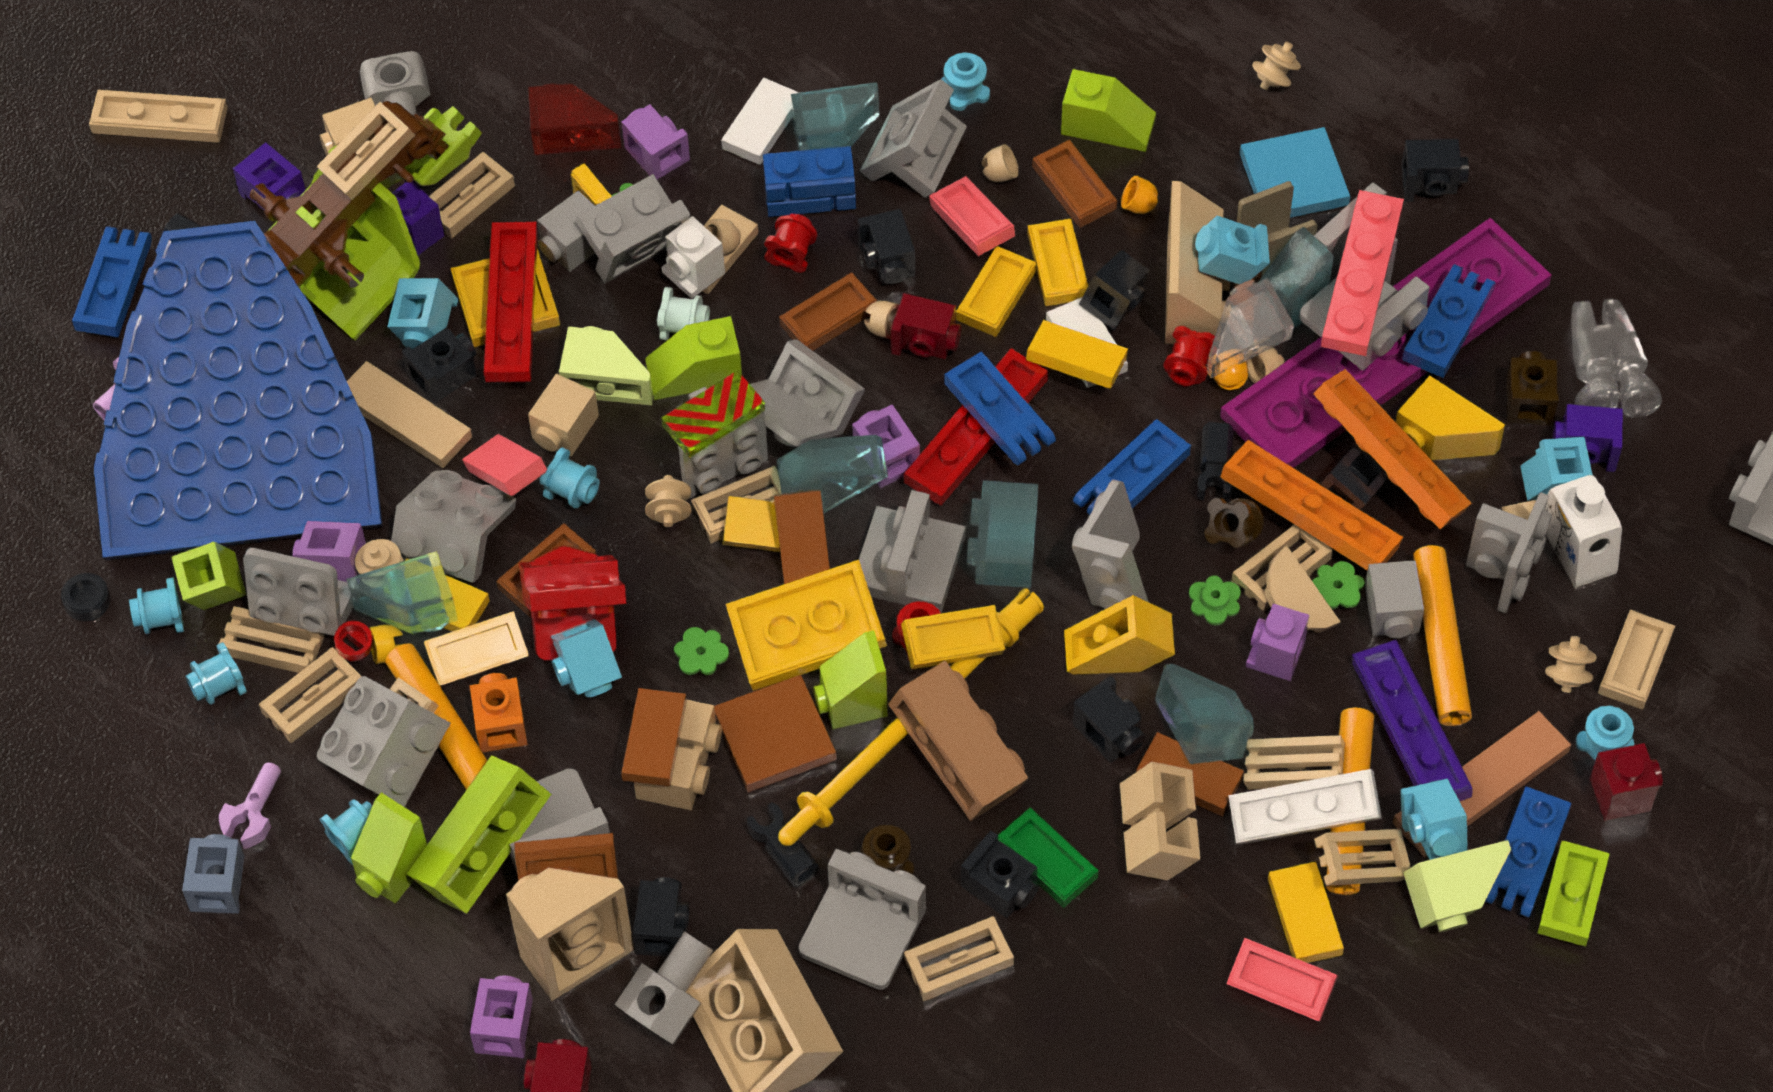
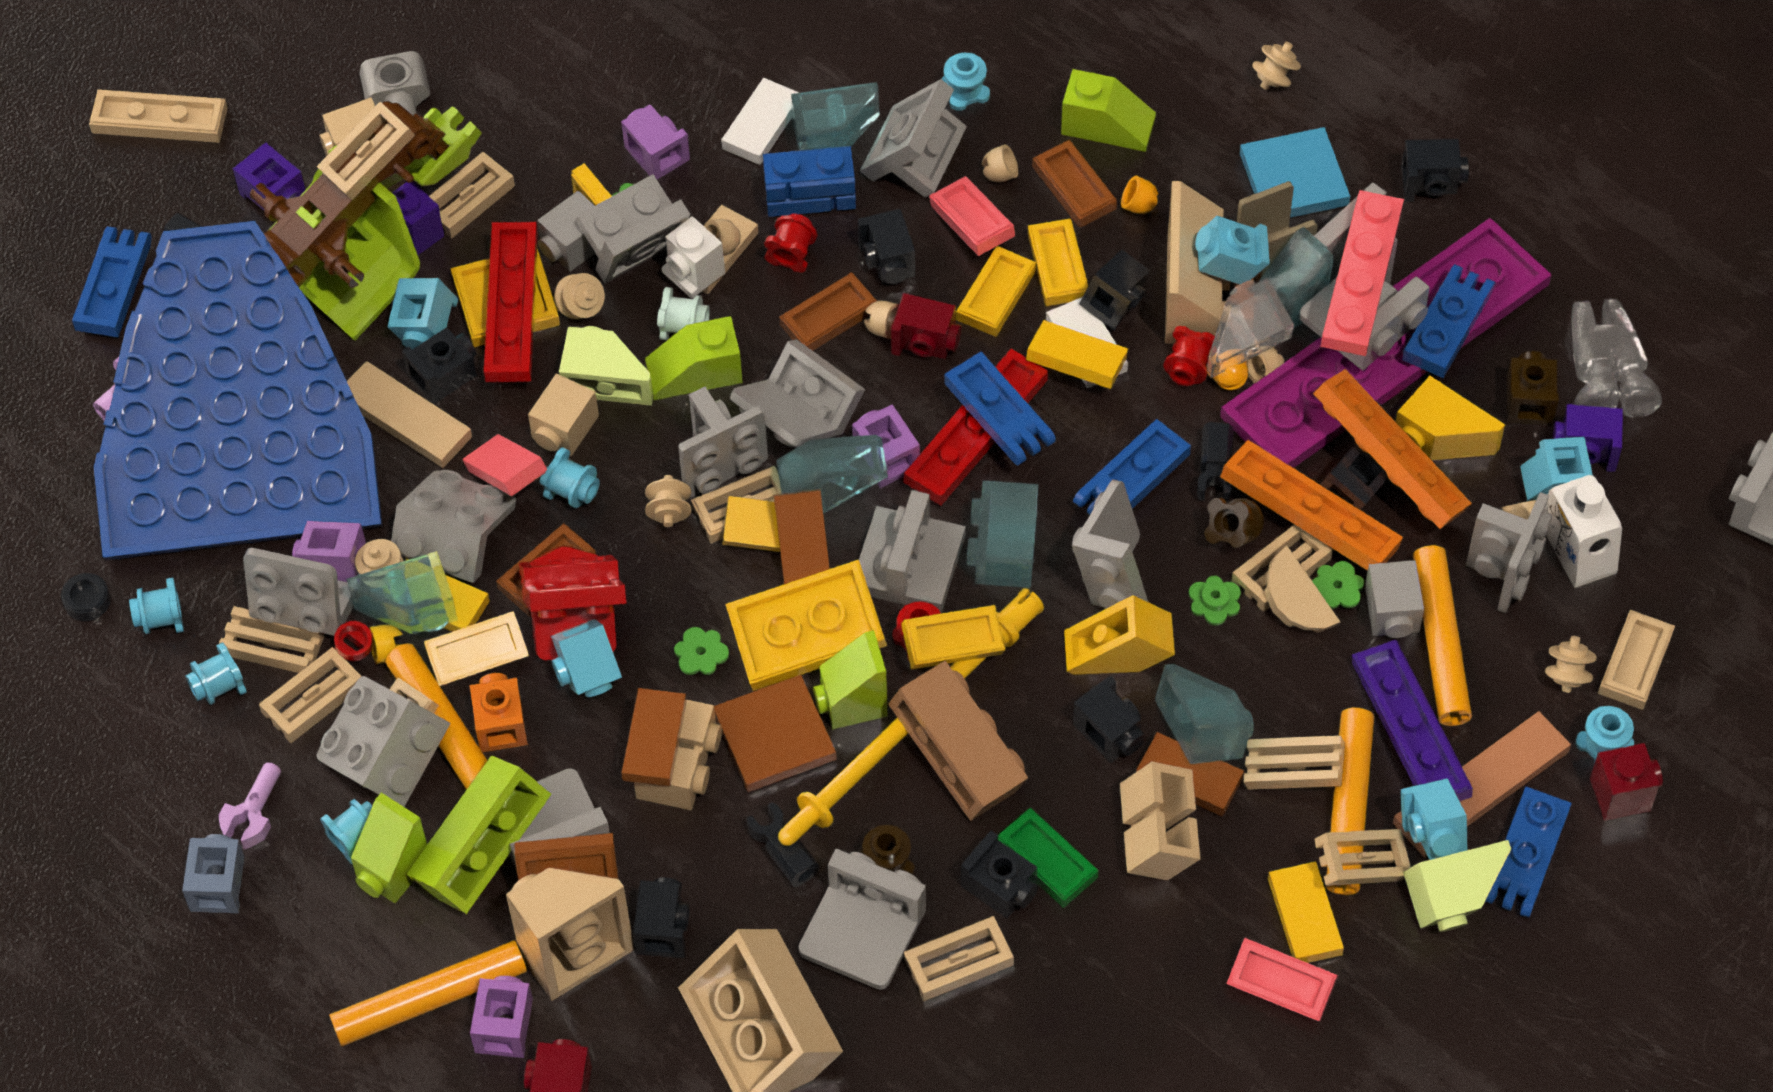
(208, 575): lime brick -> none
(425, 993): none -> light orange piece
(570, 120): clear red slope -> none
(579, 296): none -> tan wheel
(672, 980): light grey piece -> none
(713, 413): tile -> none
(1278, 642): medium lavender brick -> none
(1305, 807): white tile -> none
(1573, 893): lime plate -> none

